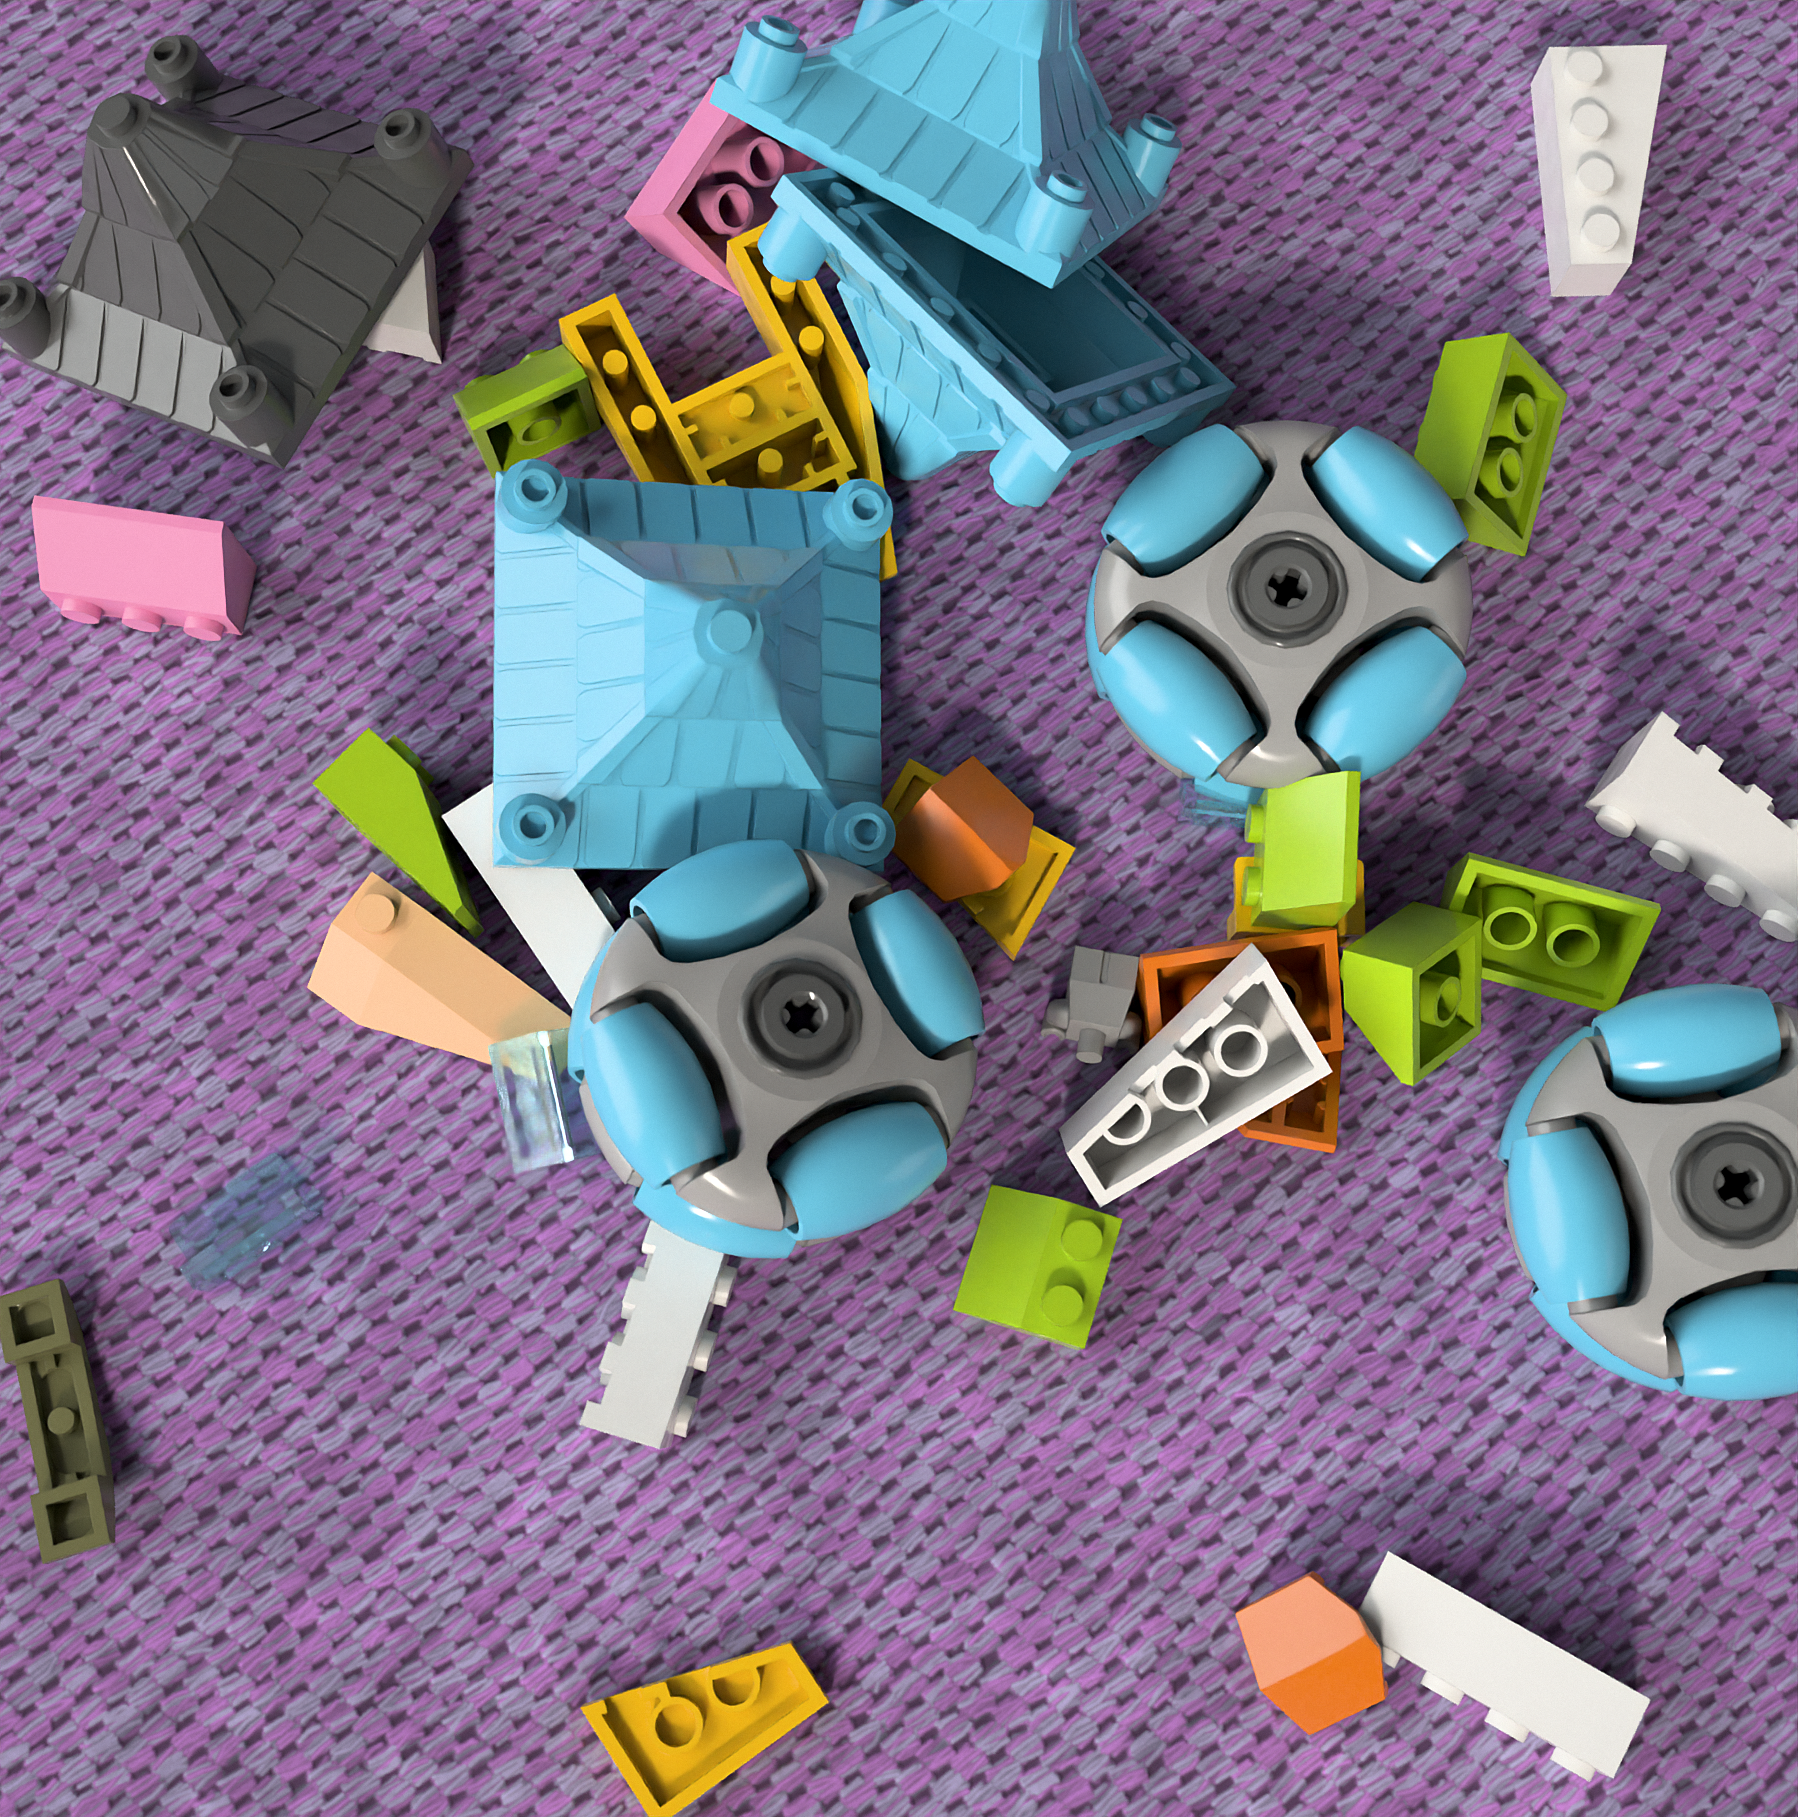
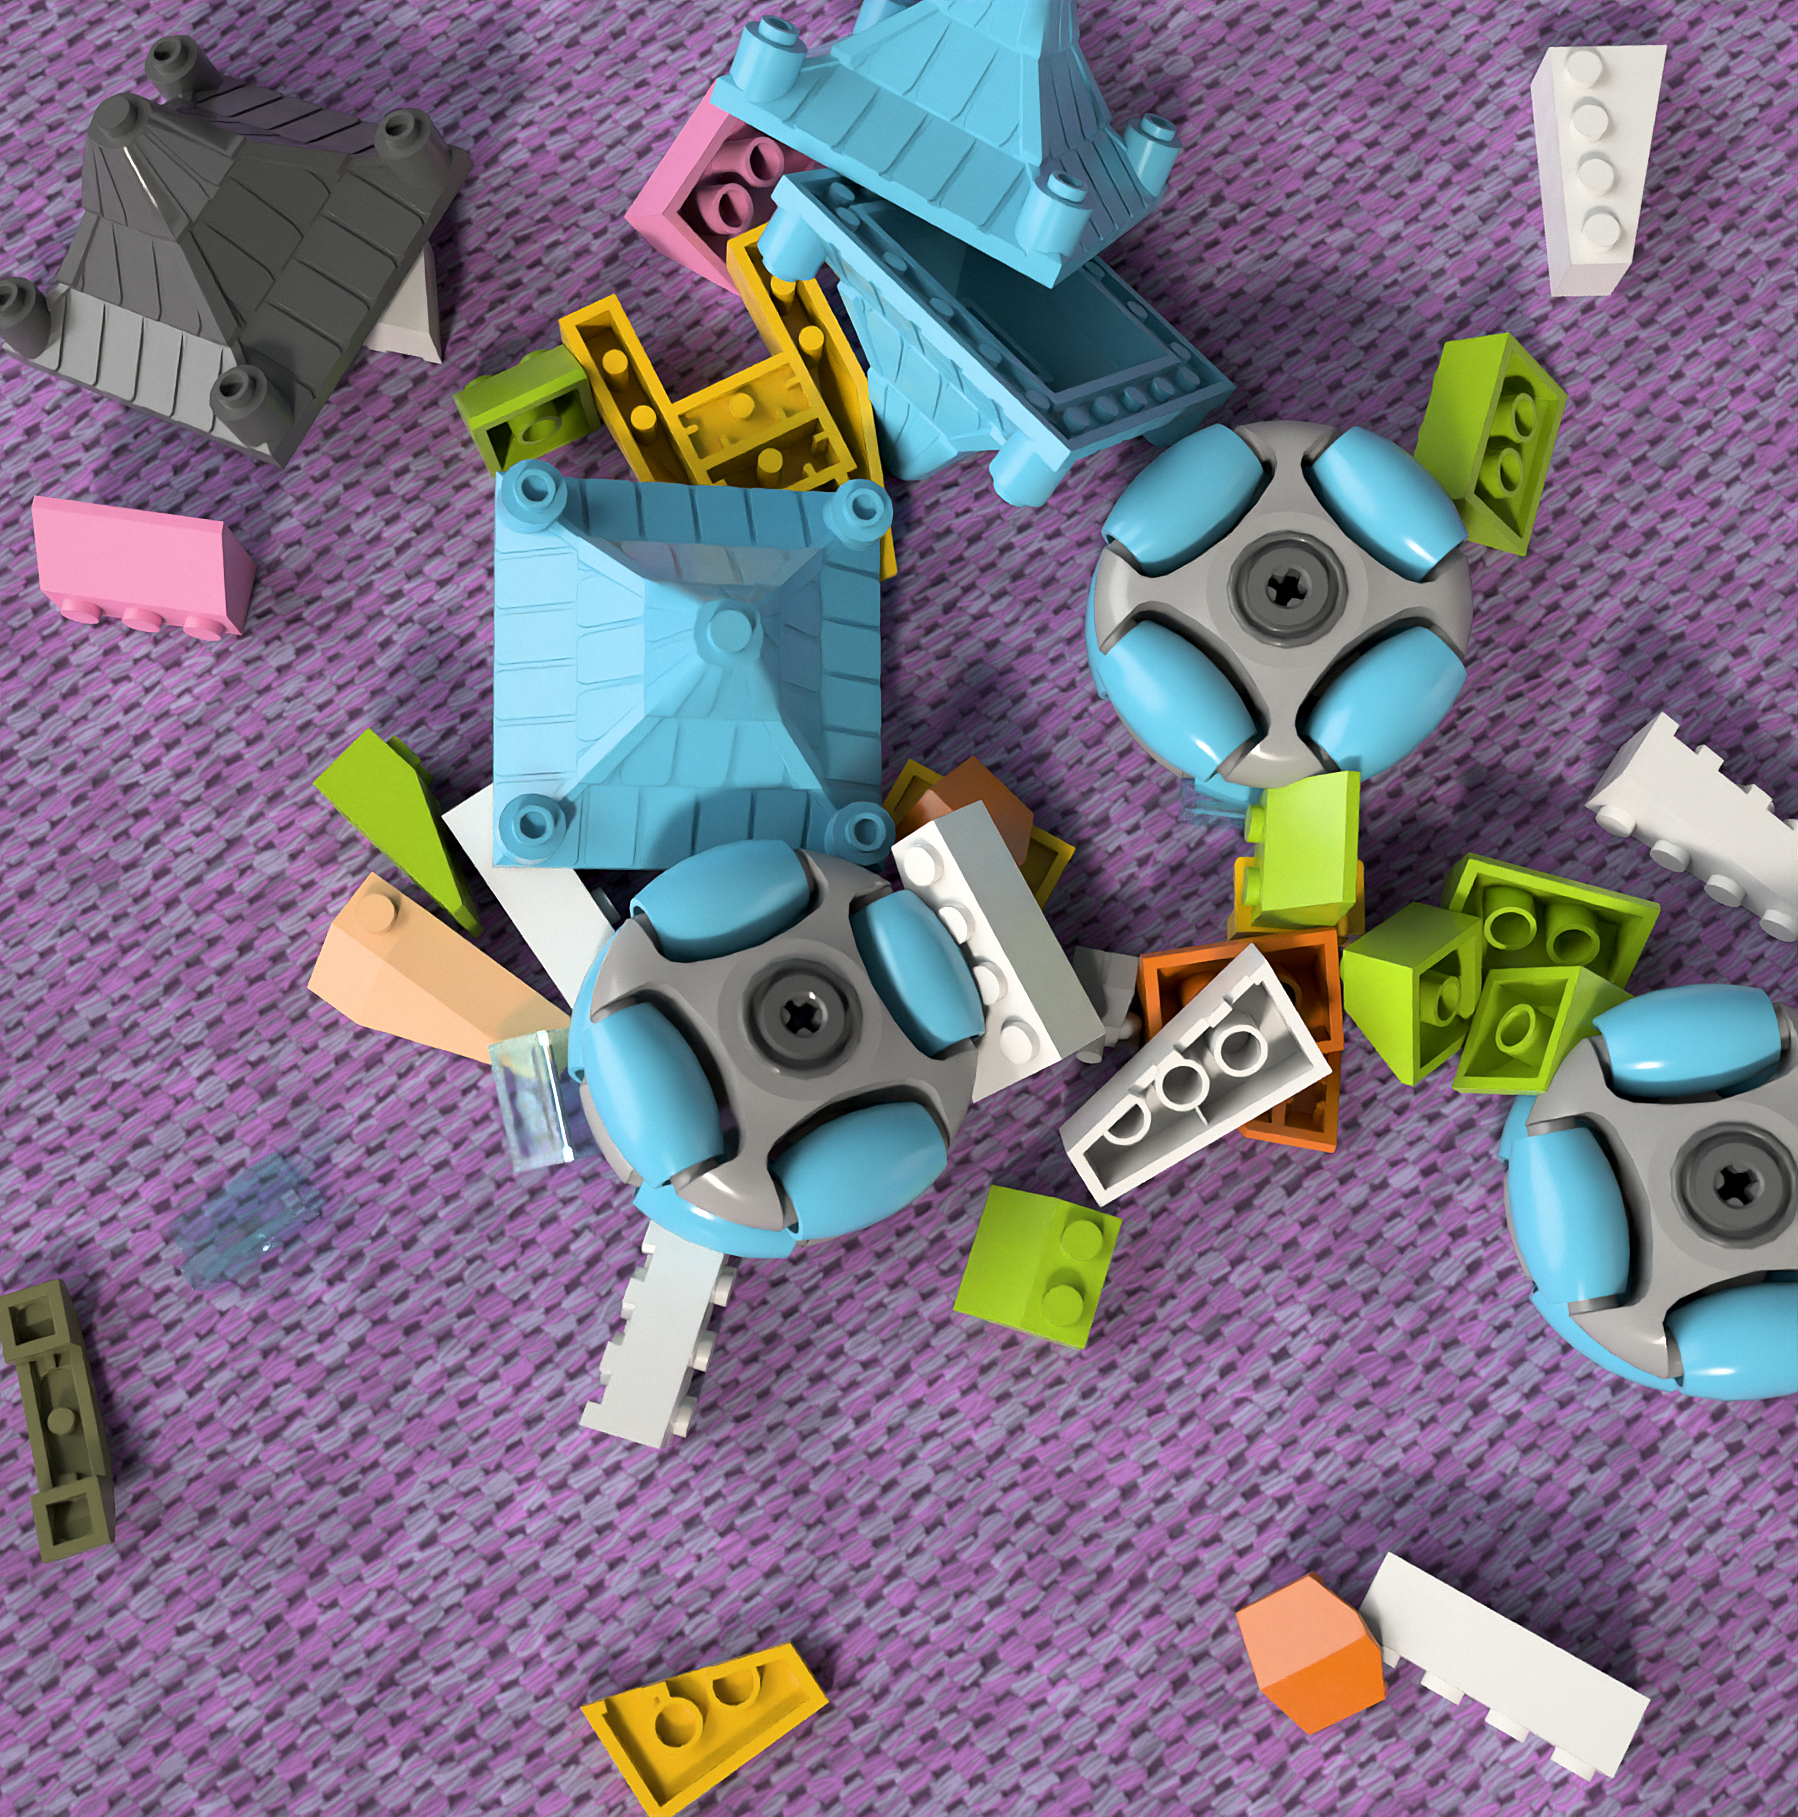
(1024, 980): none -> white wedge
(1529, 1026): none -> lime slope

